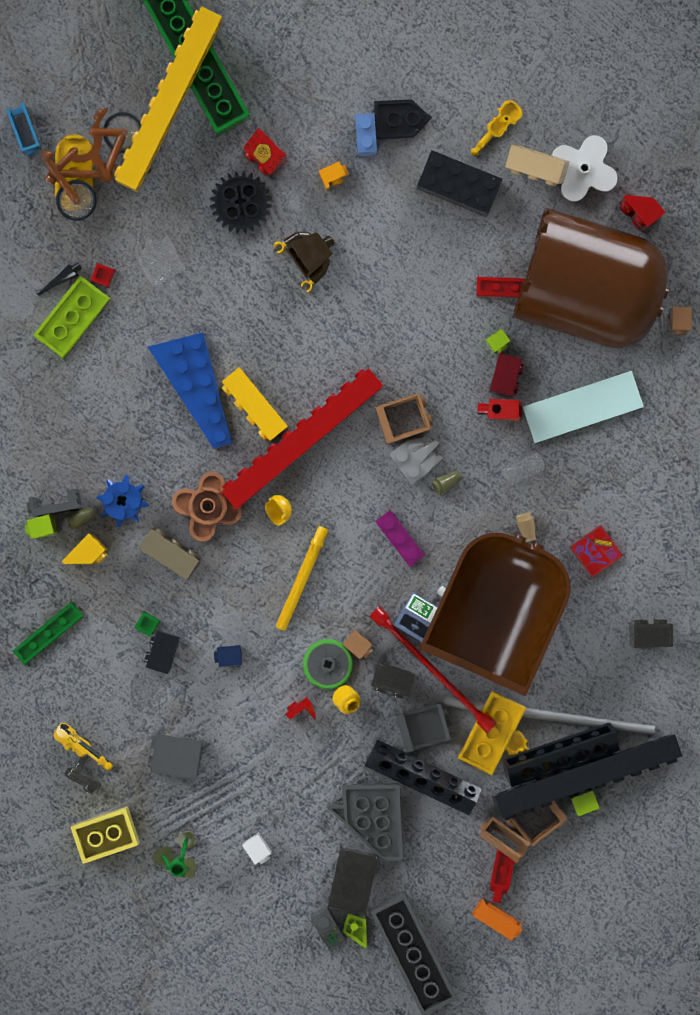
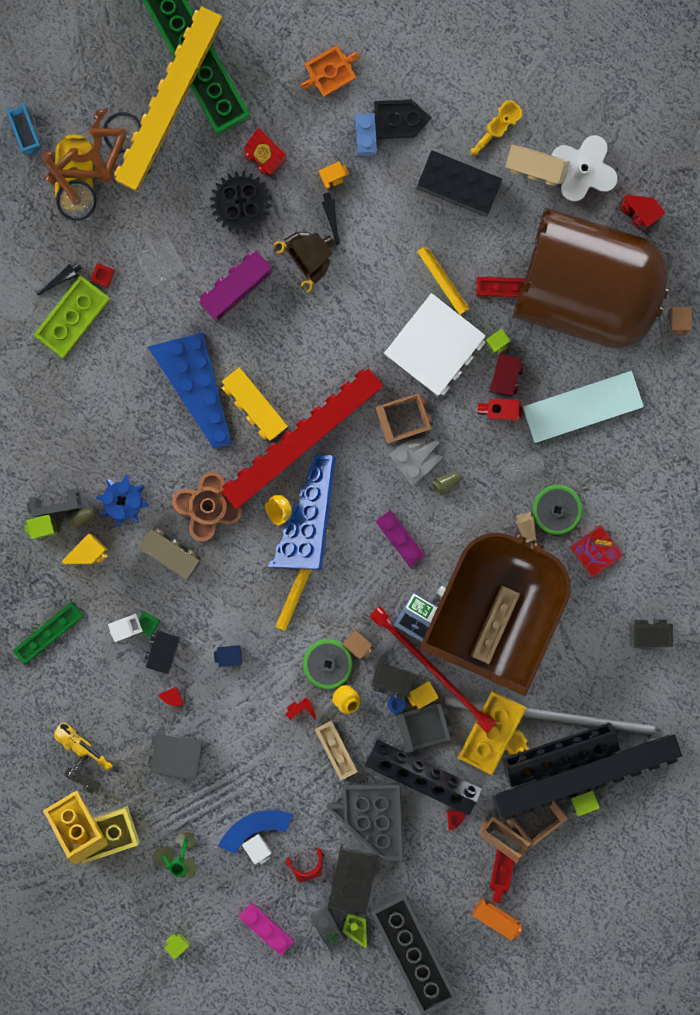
(75, 828): none -> yellow slope
(125, 627): none -> white brick
(171, 697): none -> red tile
(176, 945): none -> lime plate
(235, 286): none -> magenta brick
(252, 824): none -> blue tile
(266, 929): none -> dark pink plate
(307, 528): none -> wing
(316, 872): none -> red helmet
(329, 207): none -> black piece
(330, 71): none -> orange plate
(336, 750): none -> tan plate
(397, 705): none -> blue tile
(422, 695): none -> yellow brick
(435, 345): none -> white panel
(443, 280): none -> yellow tile
(454, 818): none -> red tile
(495, 624): none -> tan plate
(570, 510): none -> dark grey wheel

